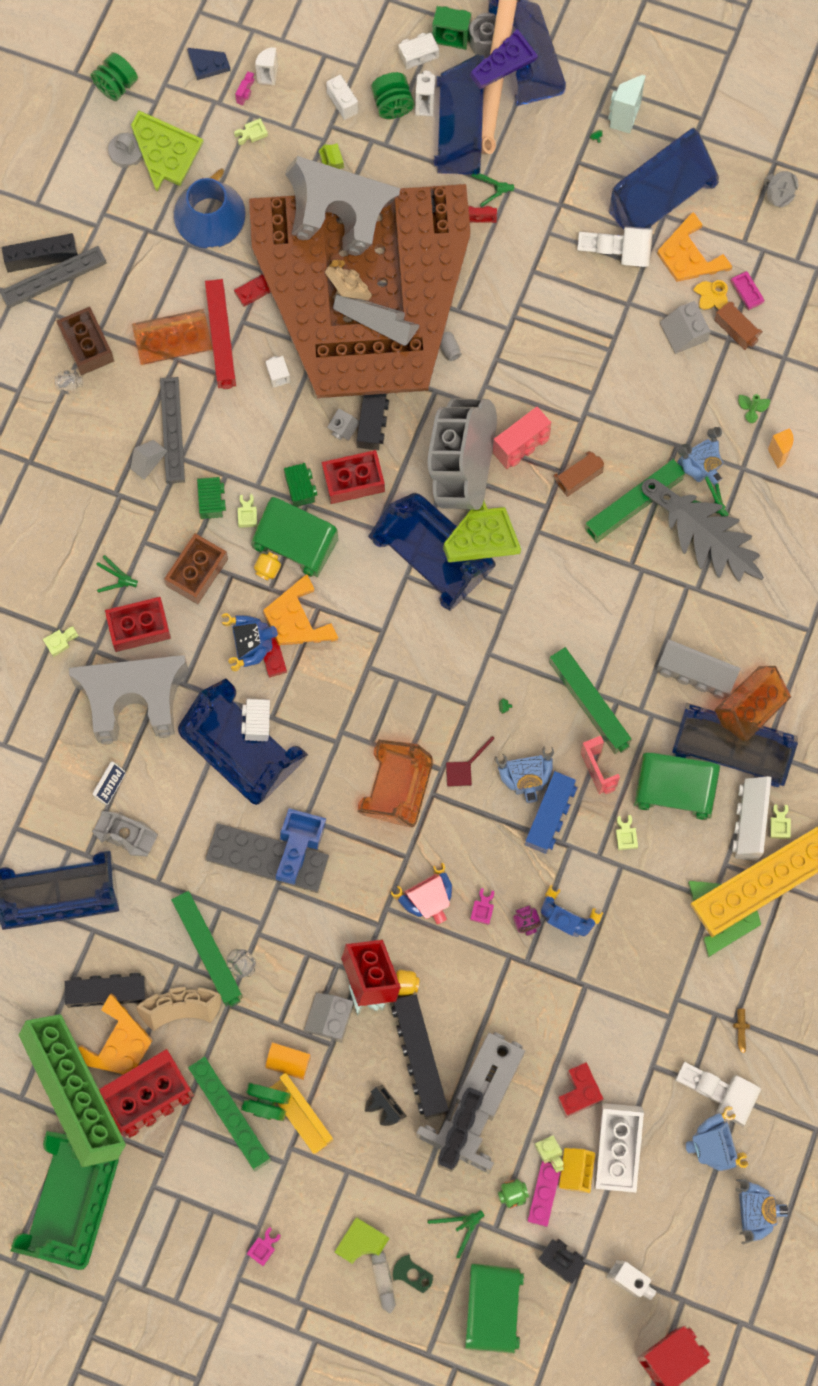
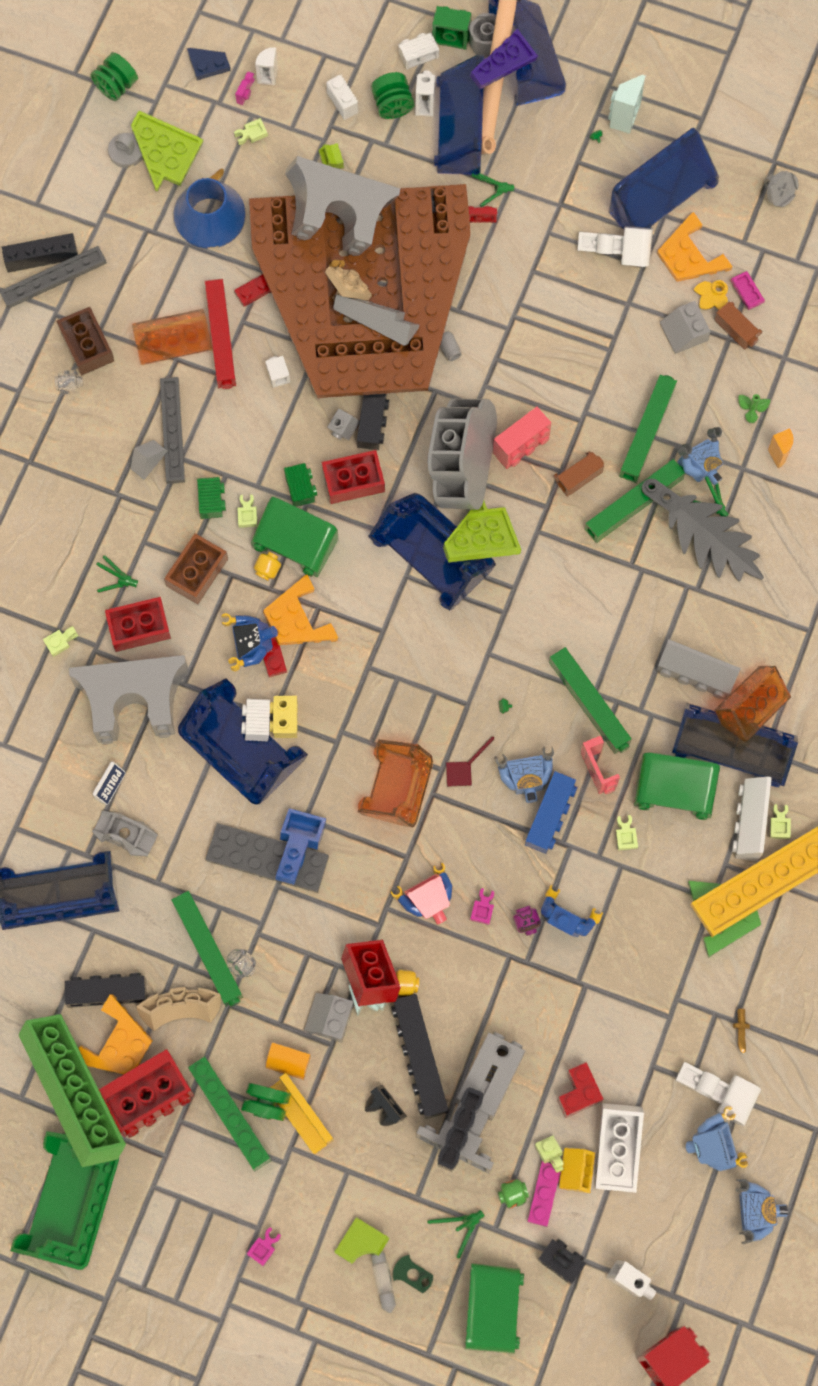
(284, 716): none -> light yellow brick
(648, 428): none -> green brick

